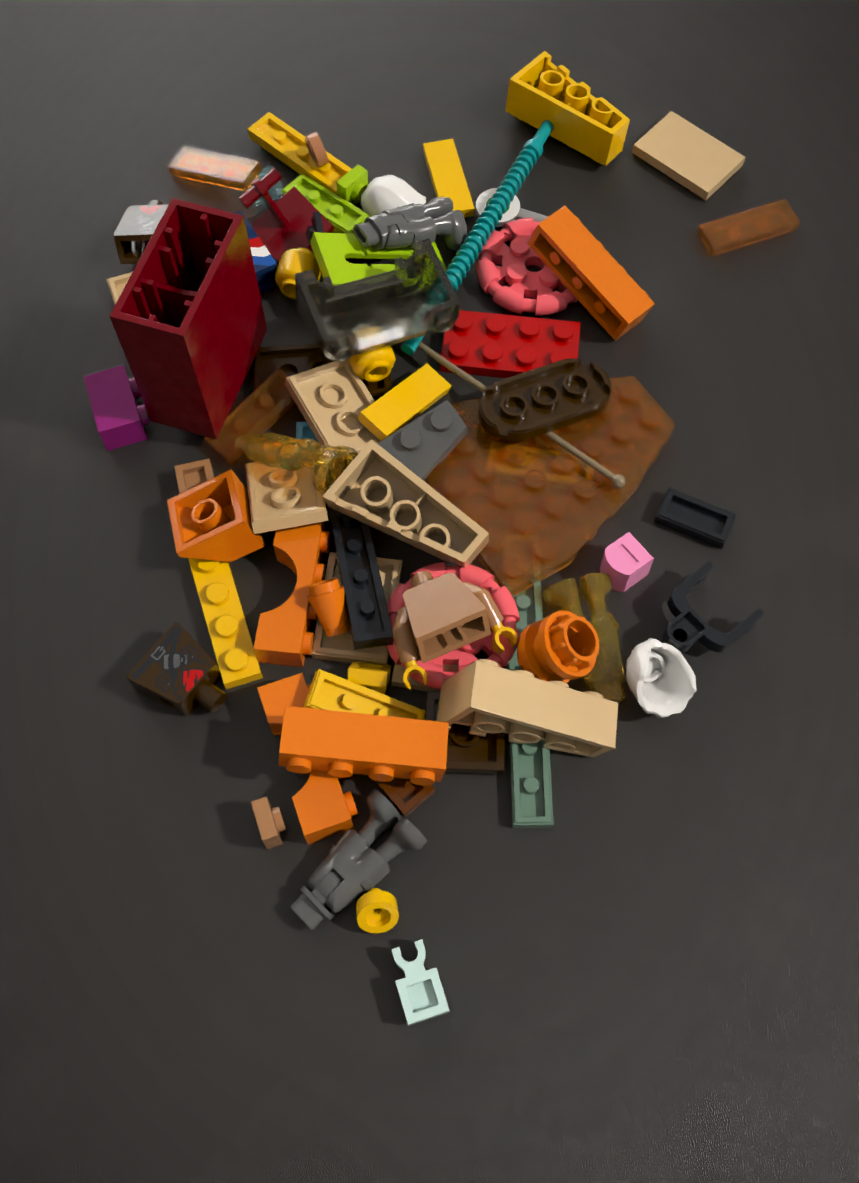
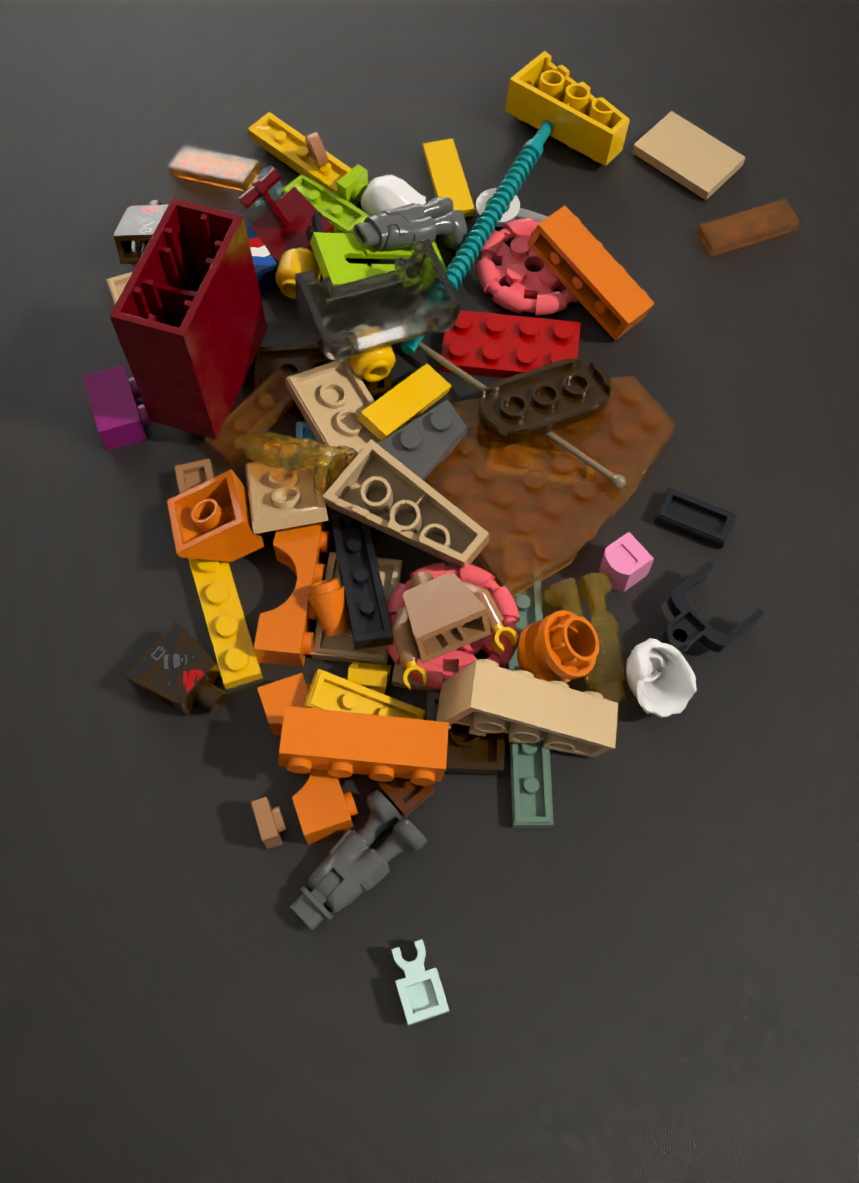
(377, 911): yellow tile -> none

